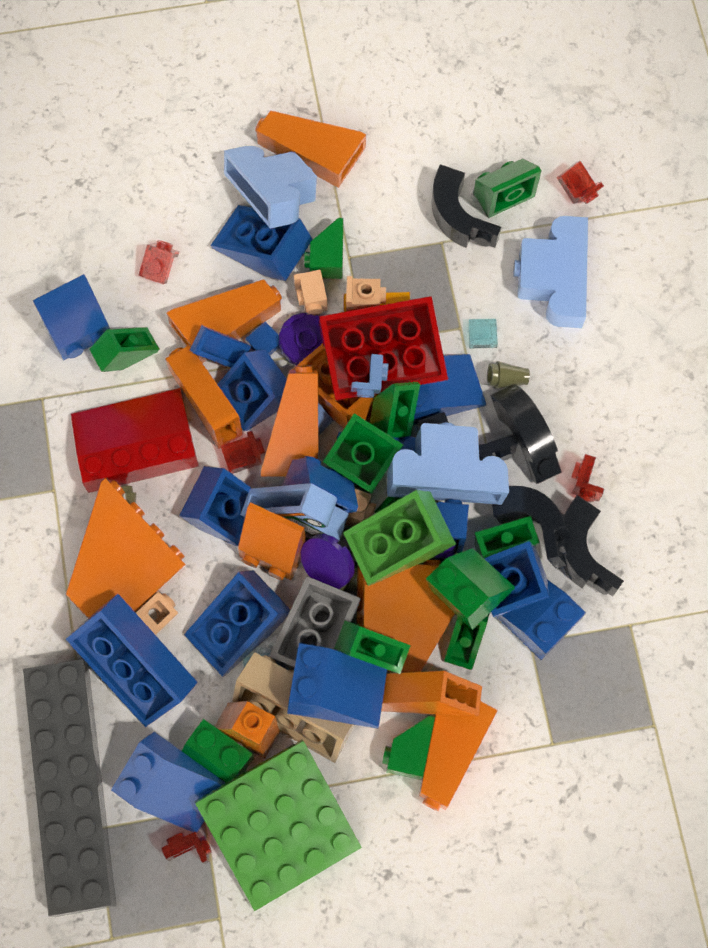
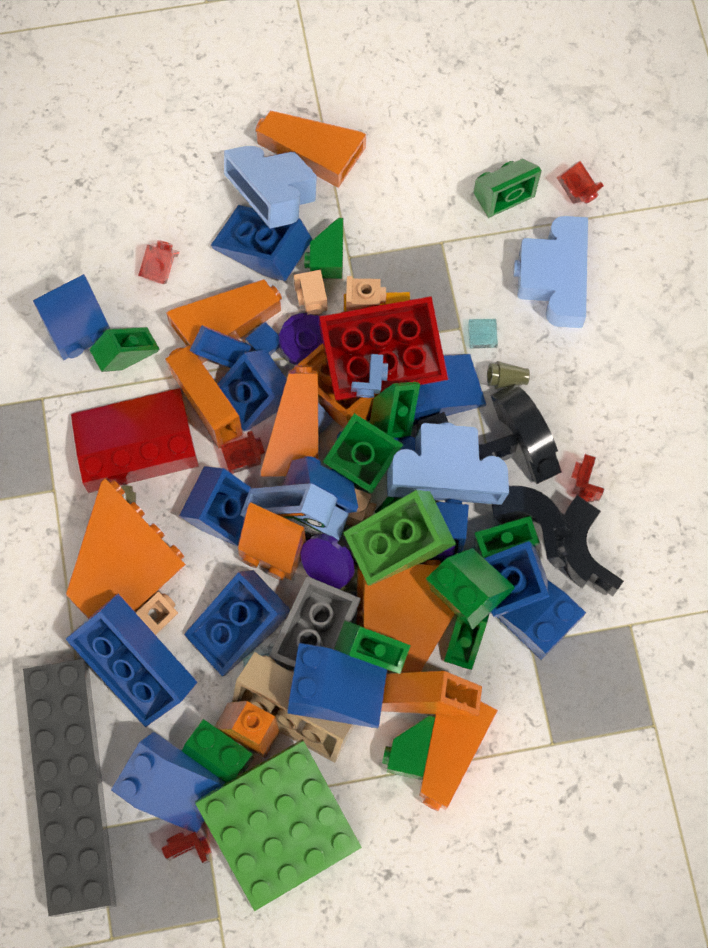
(451, 216): black arch -> none

